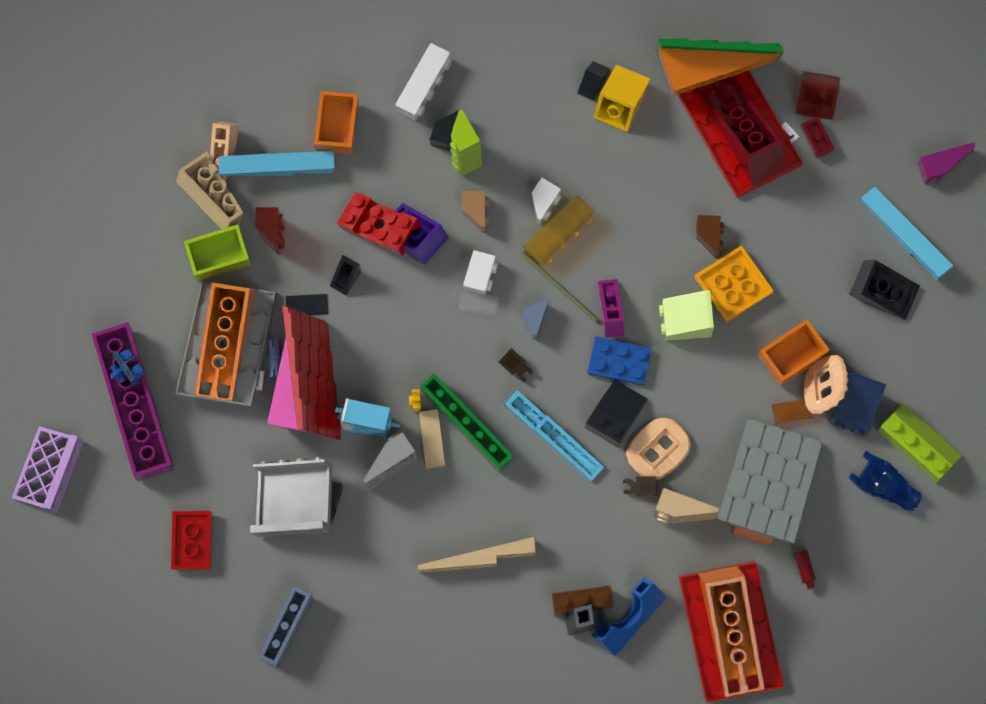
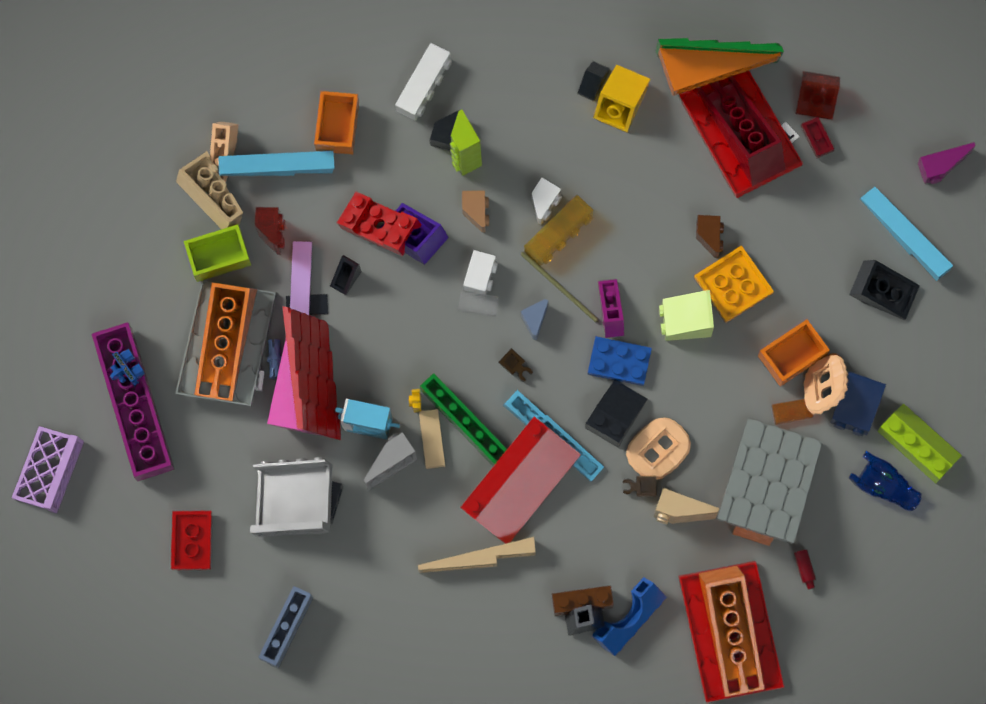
(301, 276): none -> lavender tile
(520, 480): none -> slope

